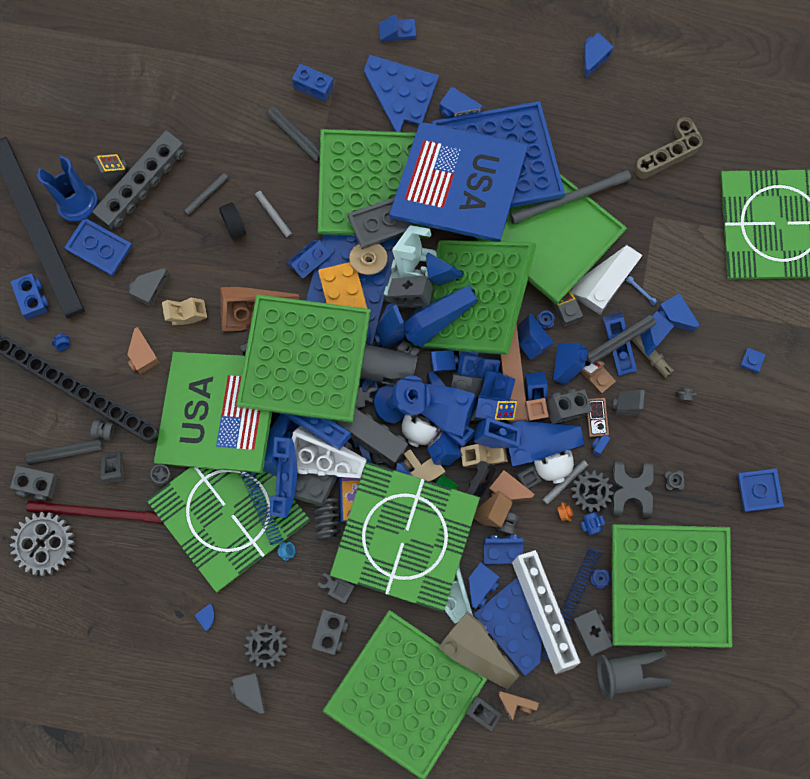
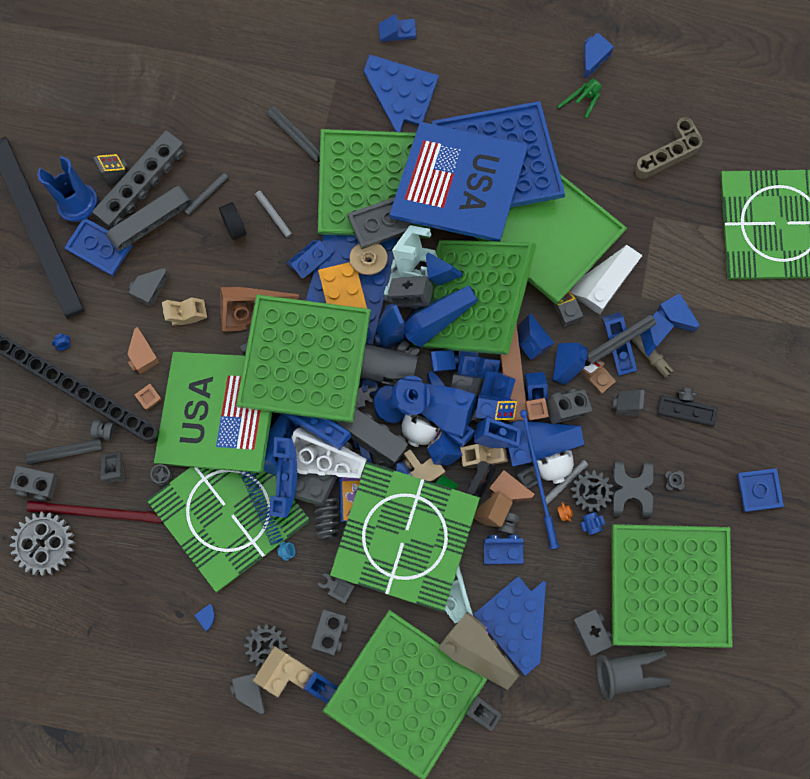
(26, 298): blue brick -> none
(148, 218): none -> dark grey beam
(148, 397): none -> nougat plate
(280, 669): none -> tan brick
(313, 82): blue brick -> none
(320, 687): none -> blue slope
(458, 104): blue slope -> none
(480, 583): blue slope -> none
(510, 703): medium nougat slope -> none
(545, 314): blue plate -> none
(545, 612): white brick -> none
(548, 519): none -> blue piece
(568, 601): blue piece -> none
(589, 90): none -> green plant
(597, 418): tile -> none
(599, 445): blue plate -> none
(605, 578): blue plate -> none
(614, 180): dark grey piece -> none
(630, 279): medium blue hinge -> none
(687, 411): none -> black tile
(752, 360): blue plate -> none

